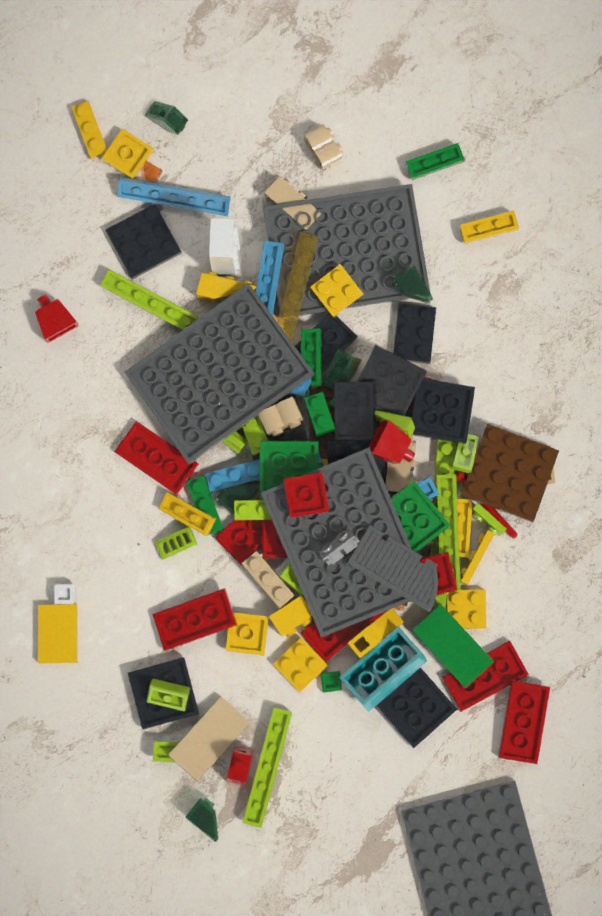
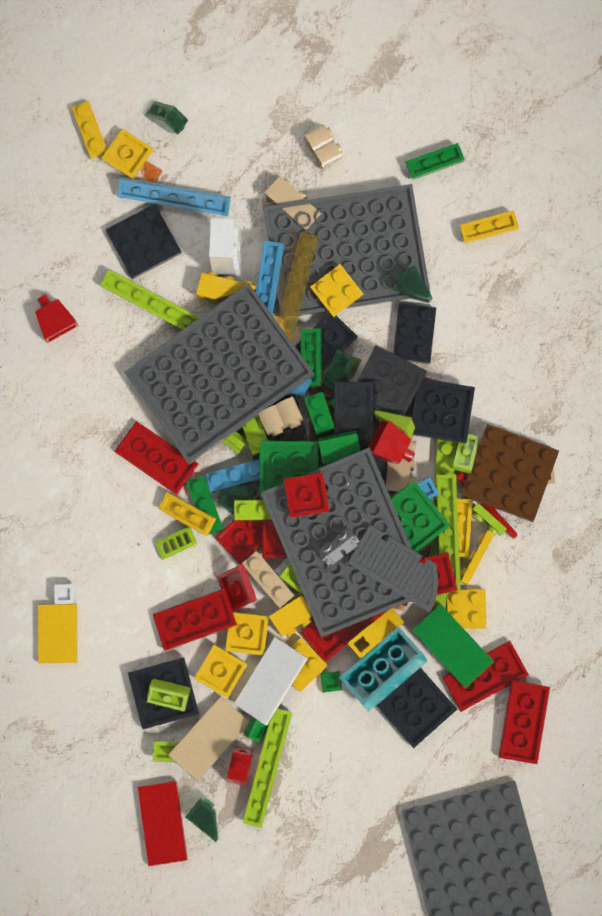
(162, 823): none -> red tile
(220, 671): none -> yellow plate
(237, 586): none -> red plate
(255, 730): none -> green plate
(270, 681): none -> white tile
(338, 446): none -> green brick

